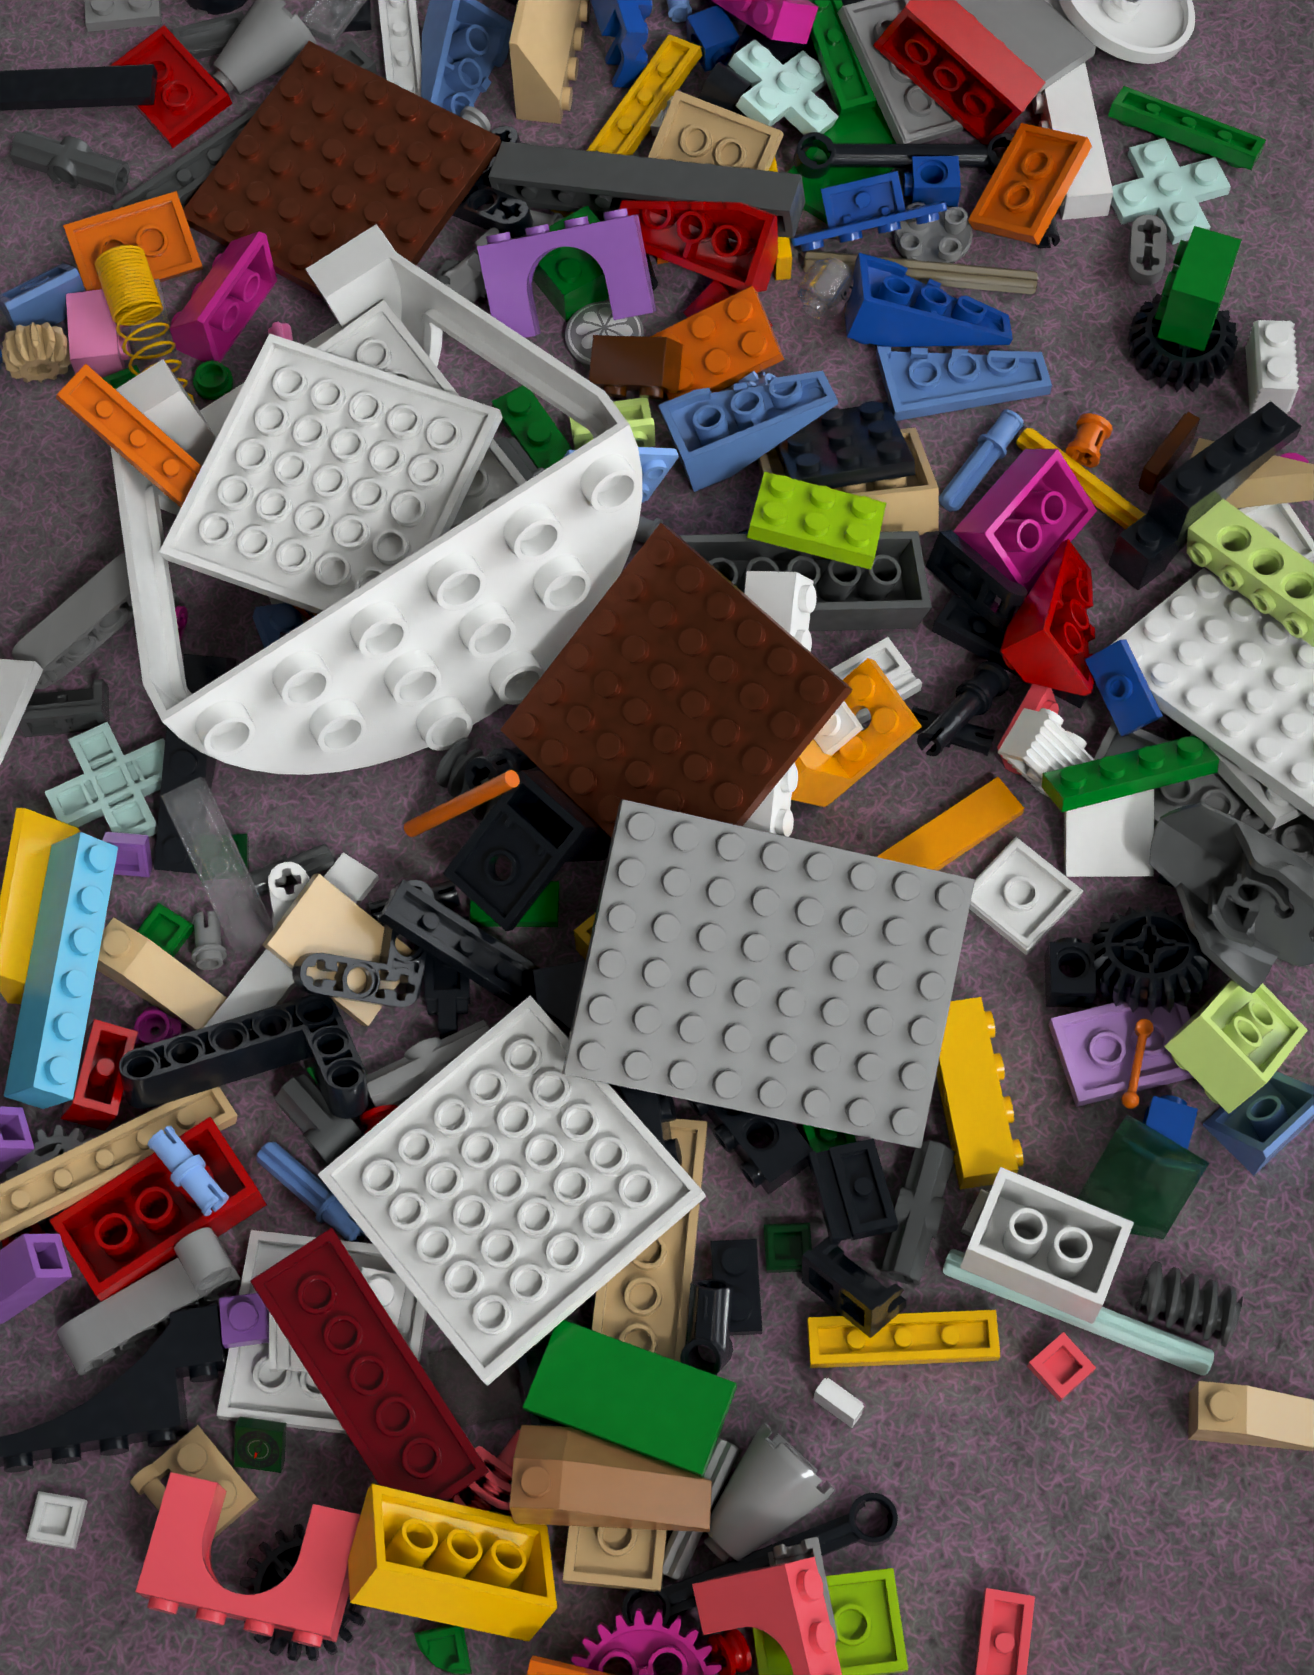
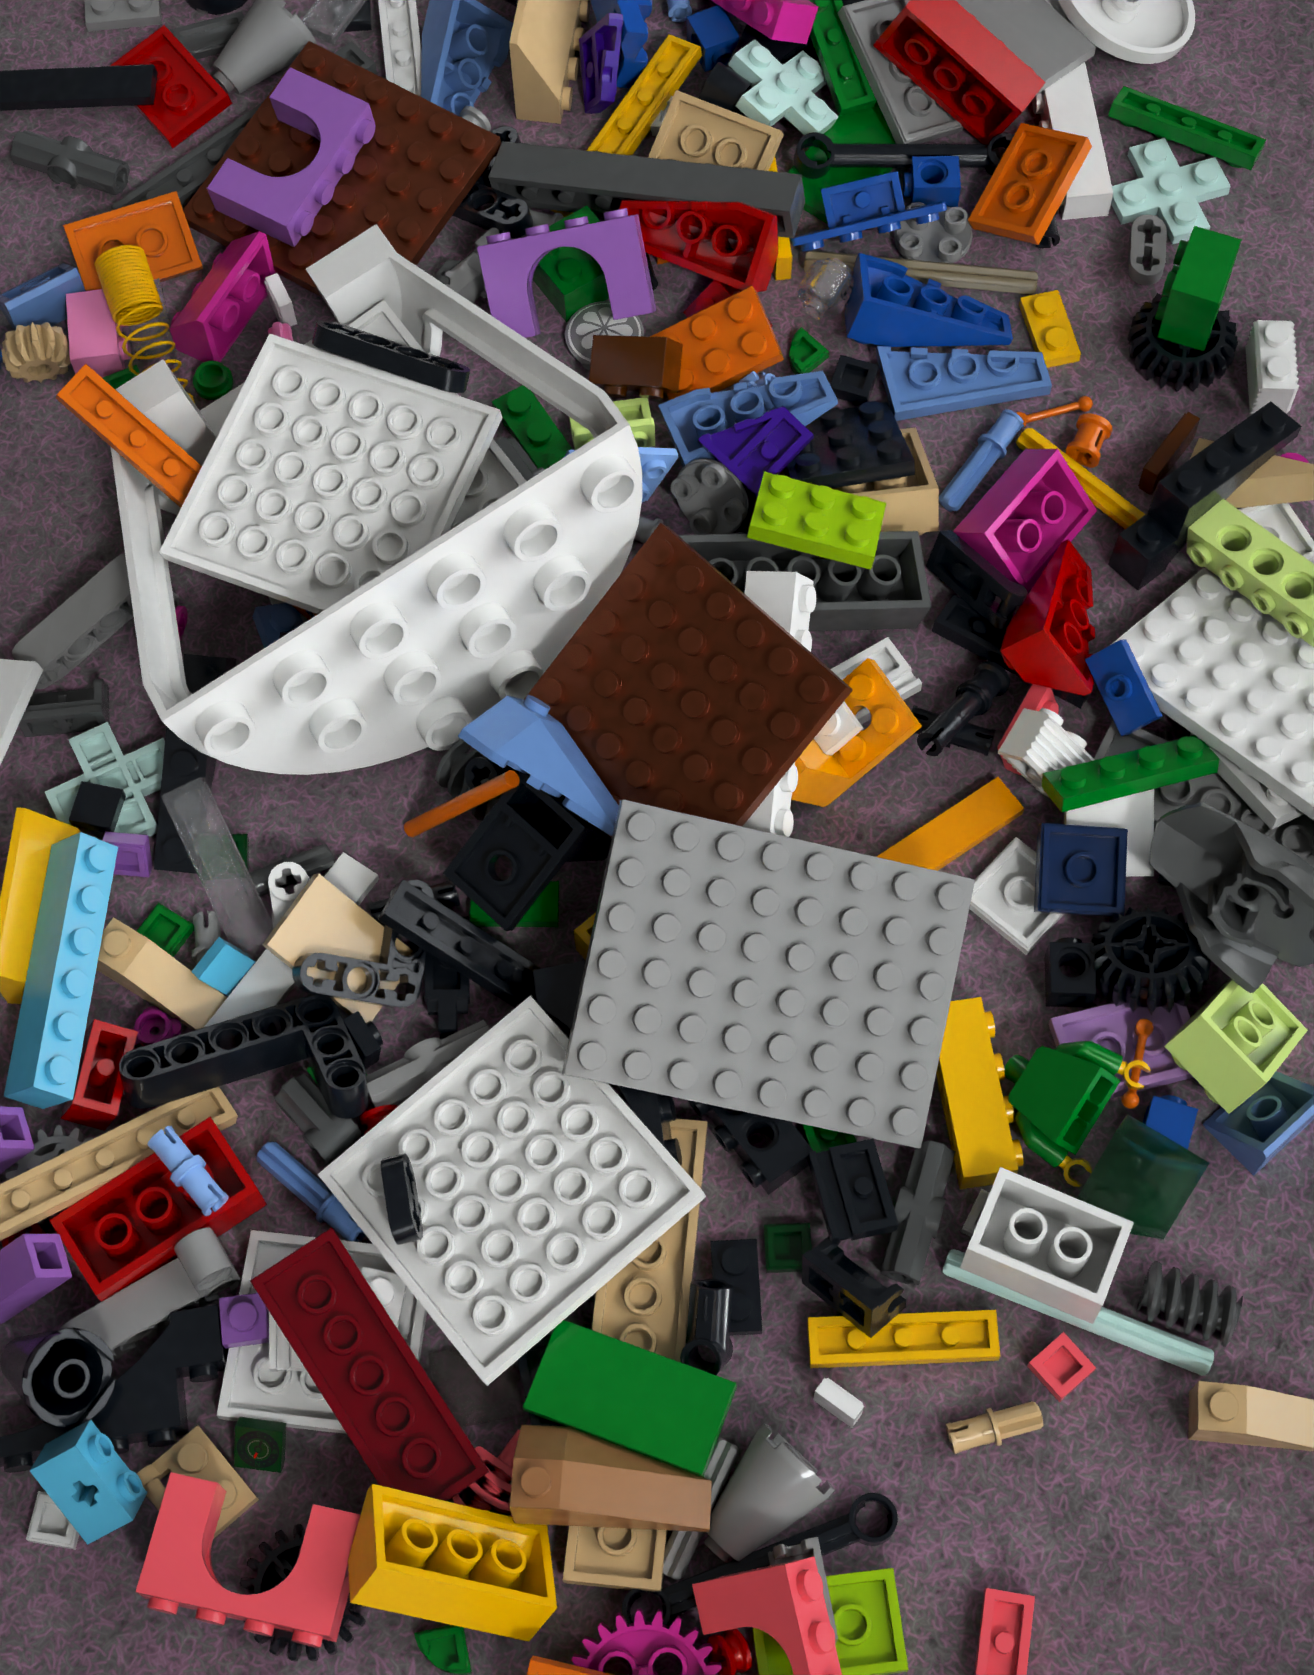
(60, 1374): none -> black cone
(89, 1481): none -> medium azure brick
(97, 807): none -> black tile
(223, 966): none -> medium azure tile
(280, 300): none -> white tile
(289, 204): none -> medium lavender arch
(365, 1038): none -> black plate
(391, 356): none -> black beam
(401, 1199): none -> black beam
(537, 744): none -> medium blue wedge
(600, 62): none -> dark purple wing
(710, 497): none -> light grey dish
(758, 446): none -> dark purple wing
(806, 353): none -> green tile
(854, 379): none -> black plate
(994, 1426): none -> tan axle
(1050, 328): none -> yellow plate
(1063, 1096): none -> green torso
(1080, 870): none -> dark blue tile
(1083, 404): none -> orange hinge

